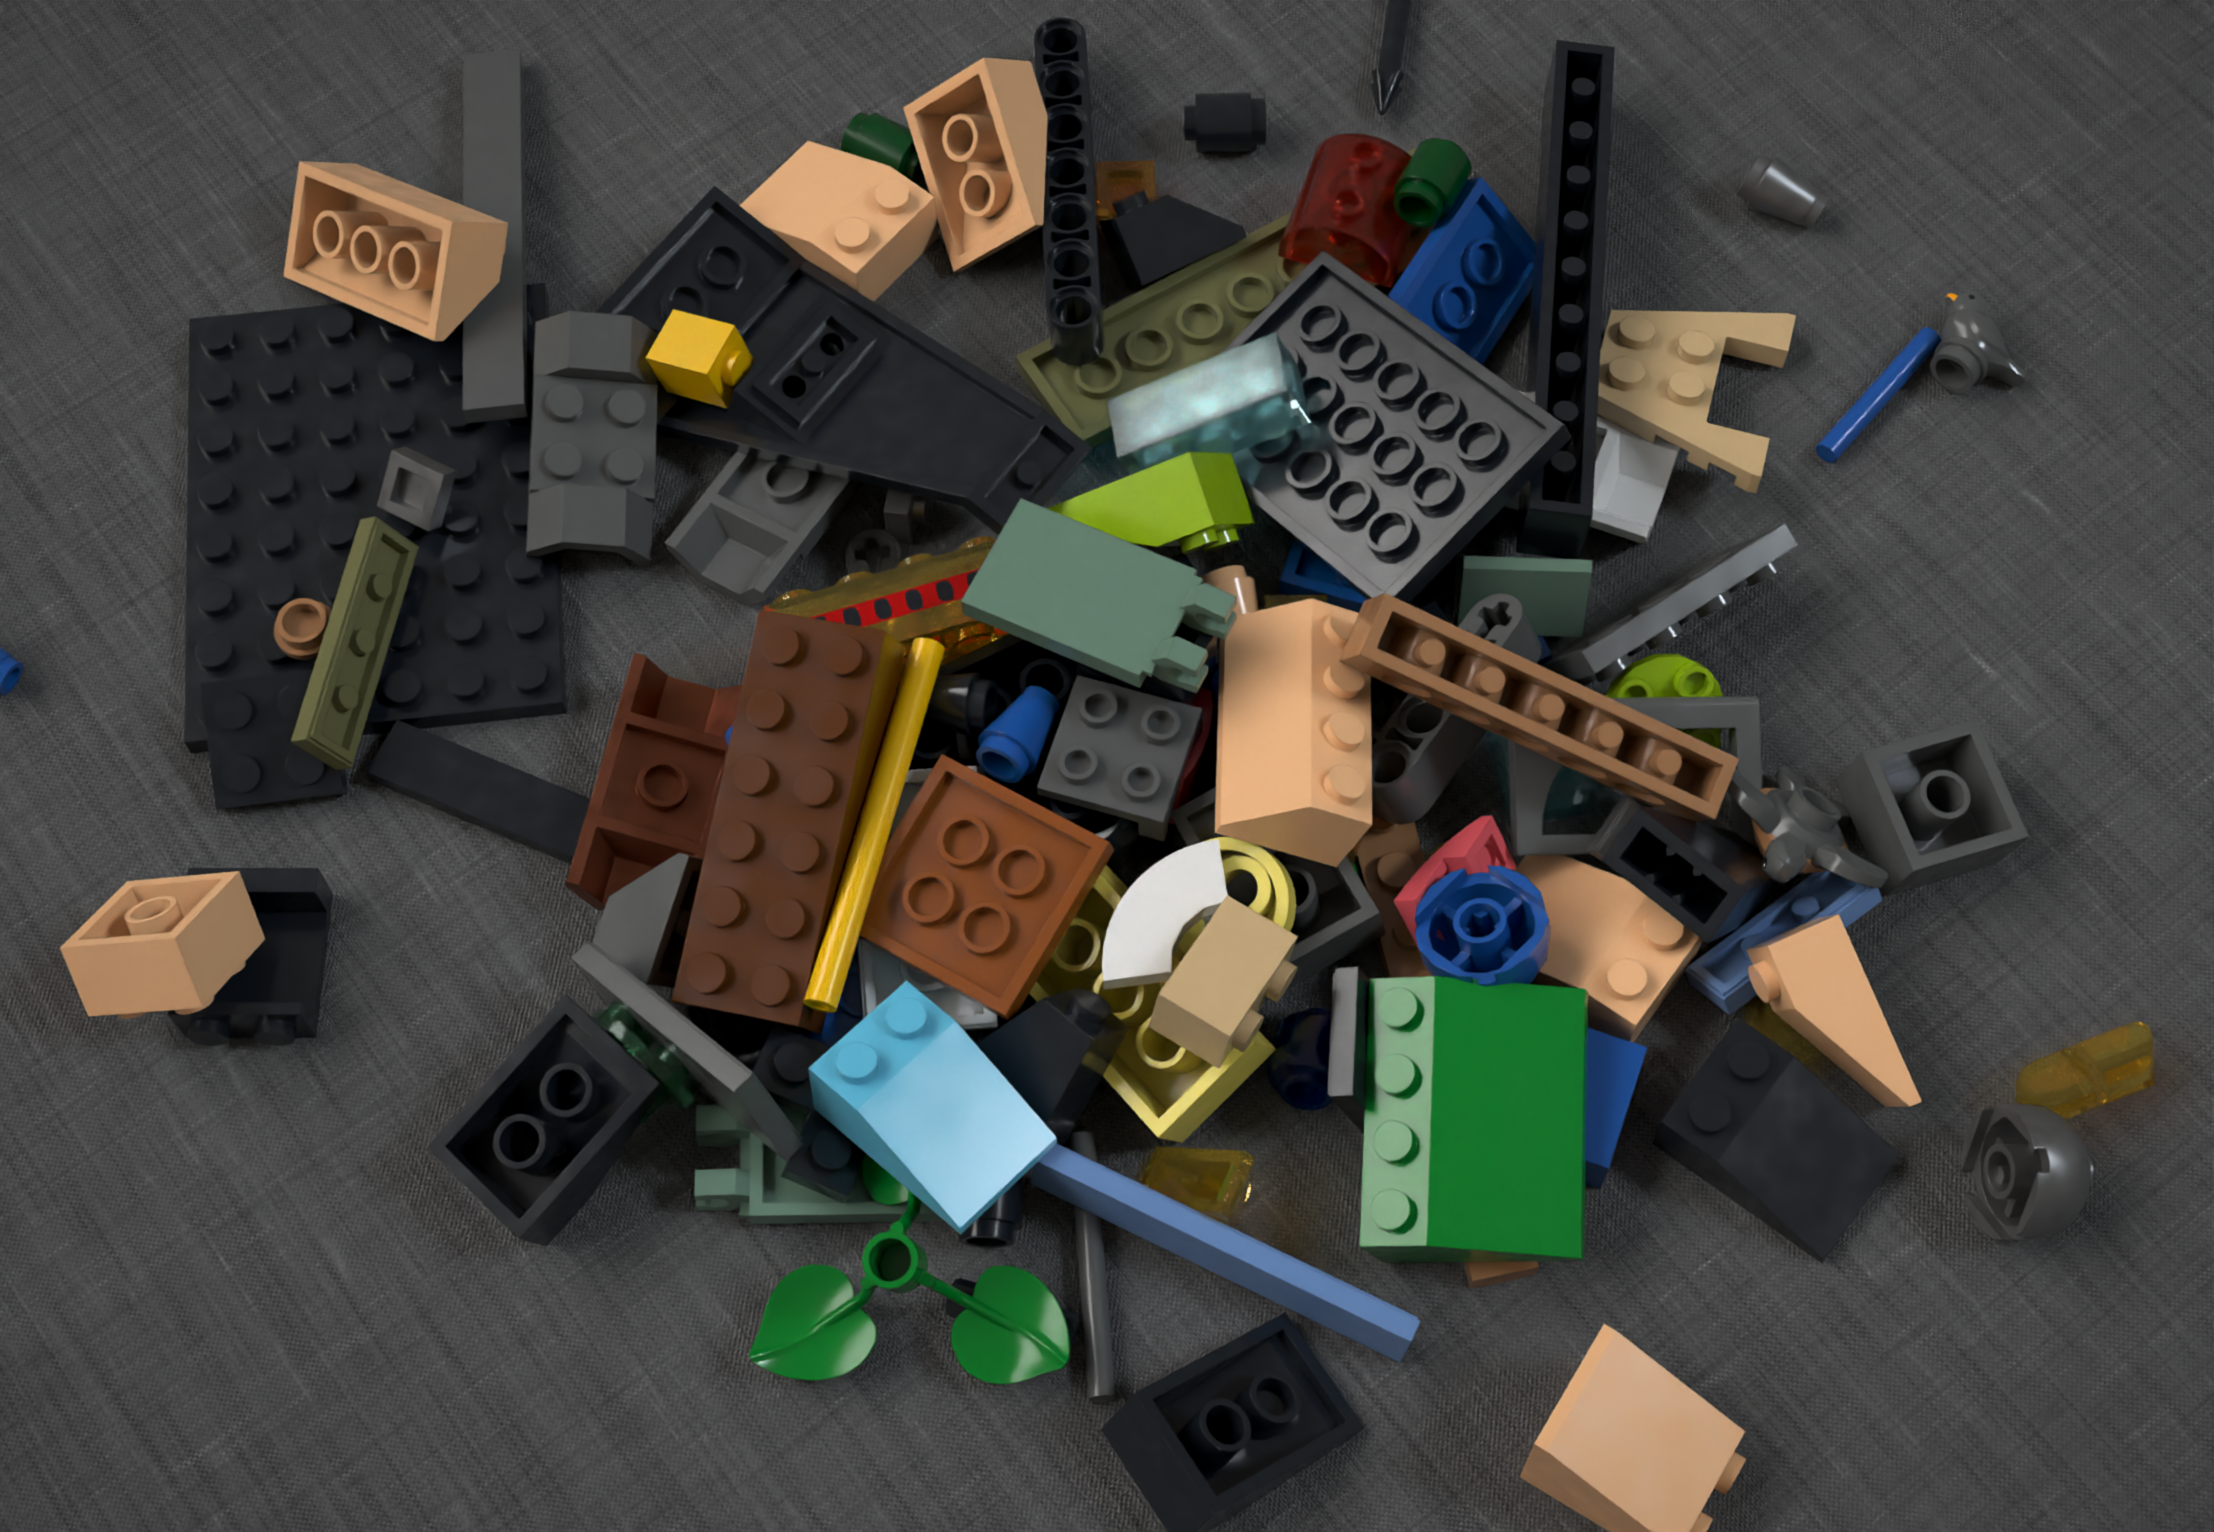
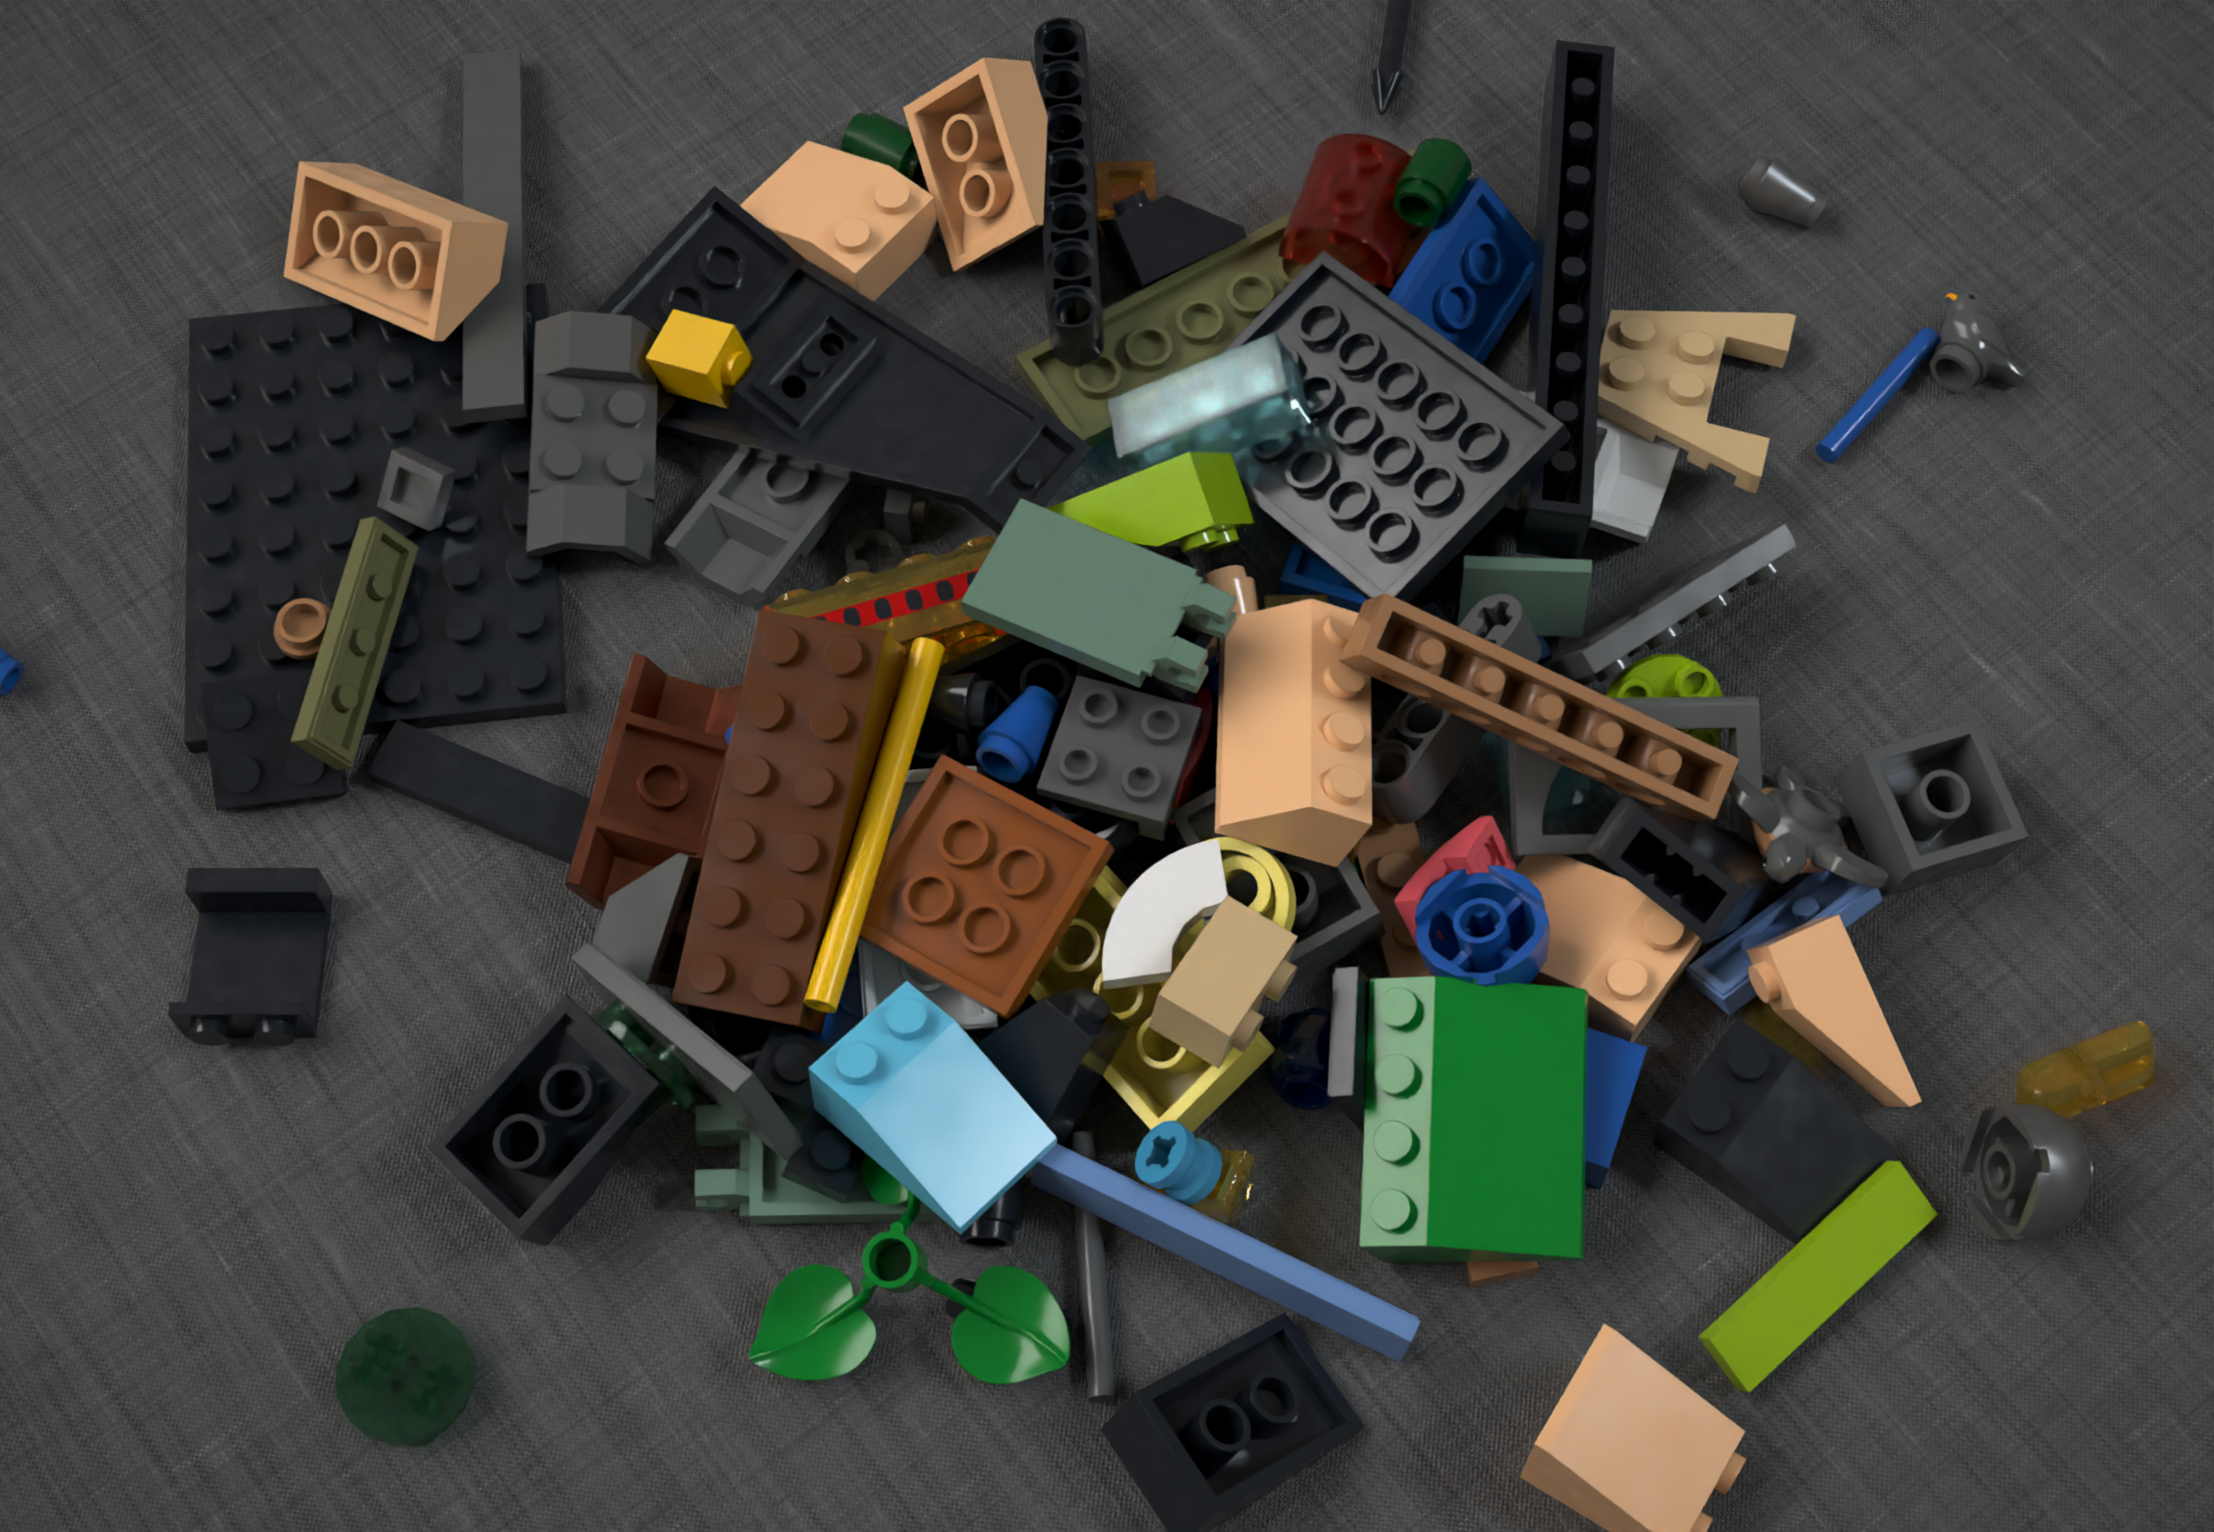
(163, 945): light nougat brick -> none
(432, 1392): none -> clear green plate
(1178, 1163): none -> dark azure wheel
(1225, 122): black brick -> none
(1817, 1276): none -> lime tile

